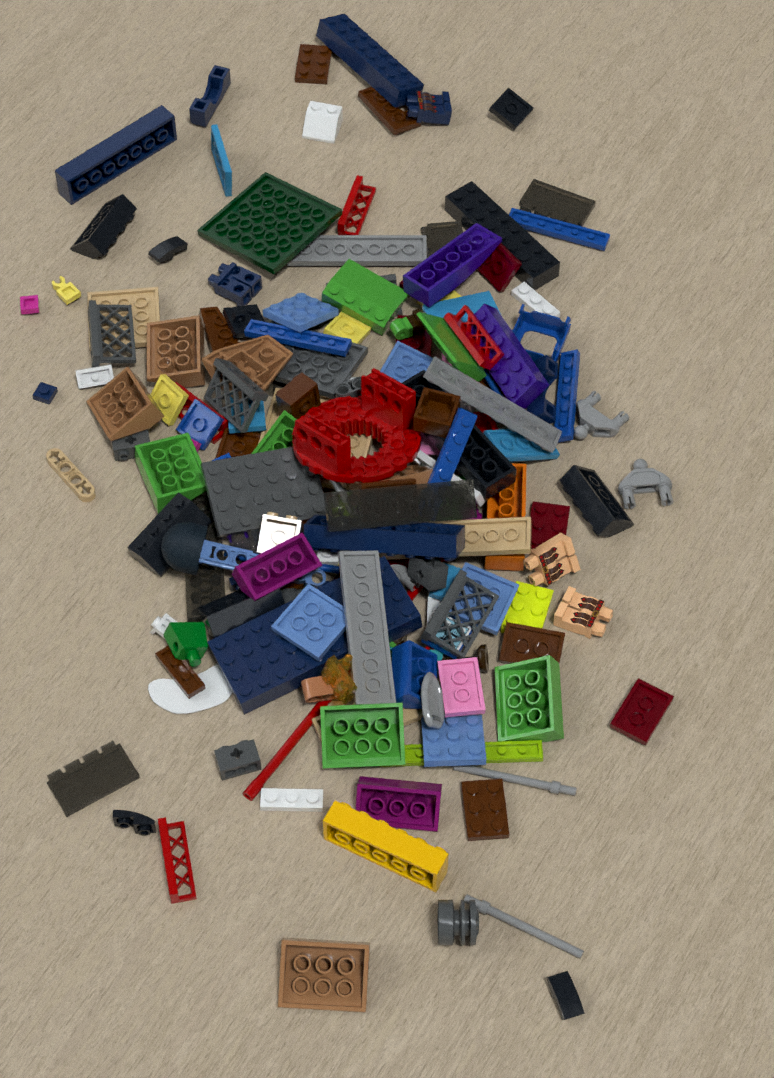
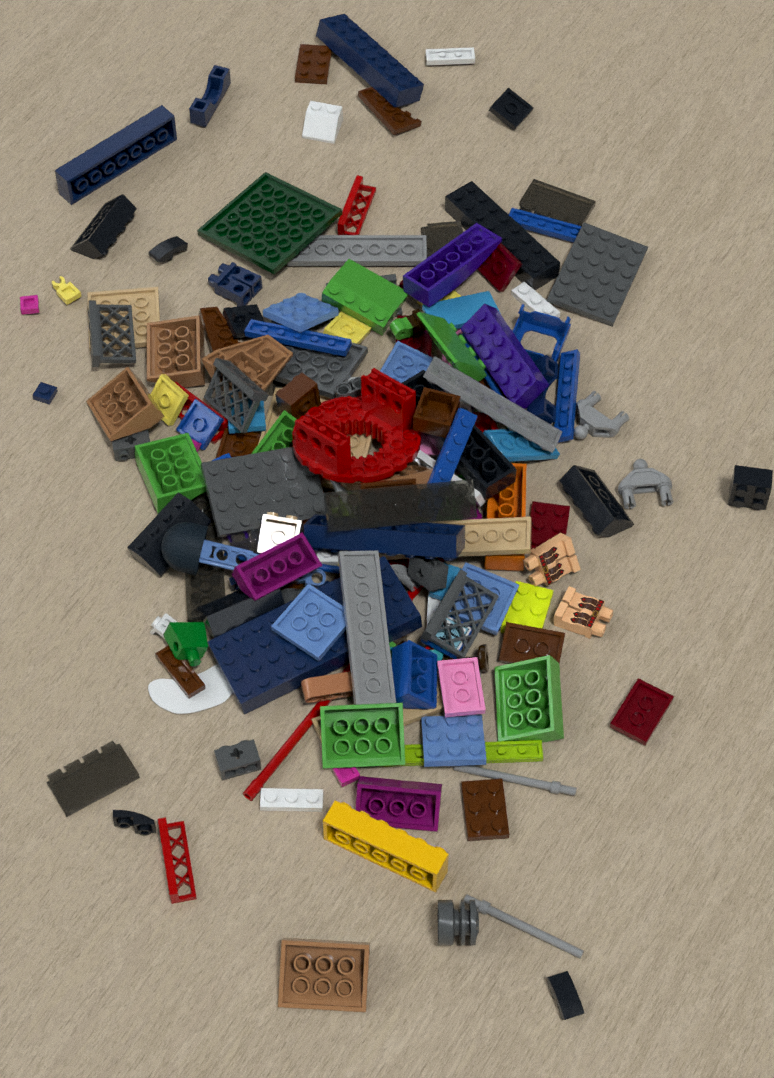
(68, 476): tan beam -> none
(94, 376): white plate -> none
(221, 160): dark azure tile -> none
(336, 675): clear yellow plate -> none
(346, 775): none -> dark pink plate
(429, 107): dark blue hips -> none
(432, 701): light grey piece -> none
(450, 56): none -> white plate
(469, 340): red fence -> none
(597, 274): none -> dark grey plate
(750, 487): none -> black brick

